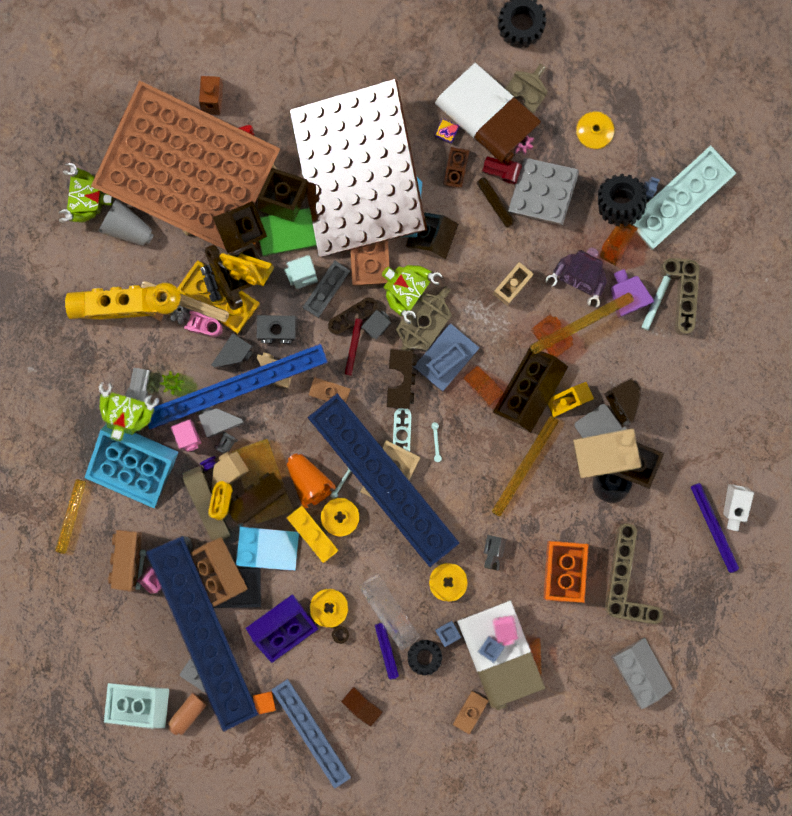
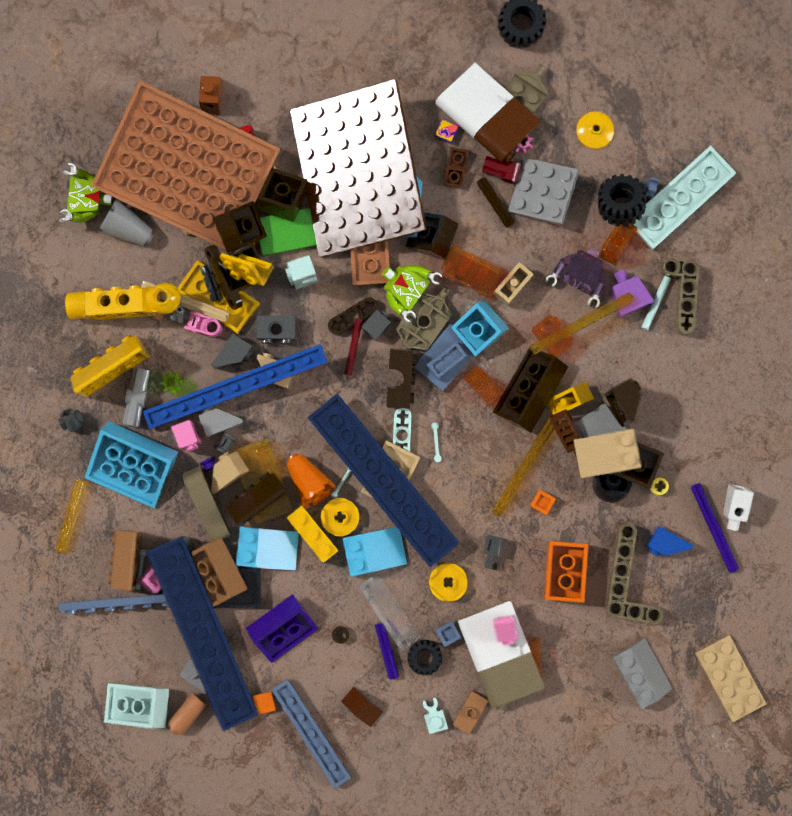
(70, 420): none -> dark grey gear
(109, 366): none -> yellow slope
(109, 604): none -> sand blue plate
(124, 413): lime torso -> none
(220, 500): yellow plate -> none
(325, 390): medium nougat plate -> none
(326, 289): dark grey plate -> none
(326, 618): yellow plate -> none
(374, 551): none -> medium azure slope
(434, 719): none -> light aqua plate
(472, 271): none -> clear orange slope
(479, 327): none -> medium azure slope
(491, 649): sand blue plate -> none
(542, 502): none -> orange plate
(567, 441): none -> reddish brown slope
(663, 491): none -> light yellow bush
(666, 543): none -> blue slope
(730, 678): none -> tan plate

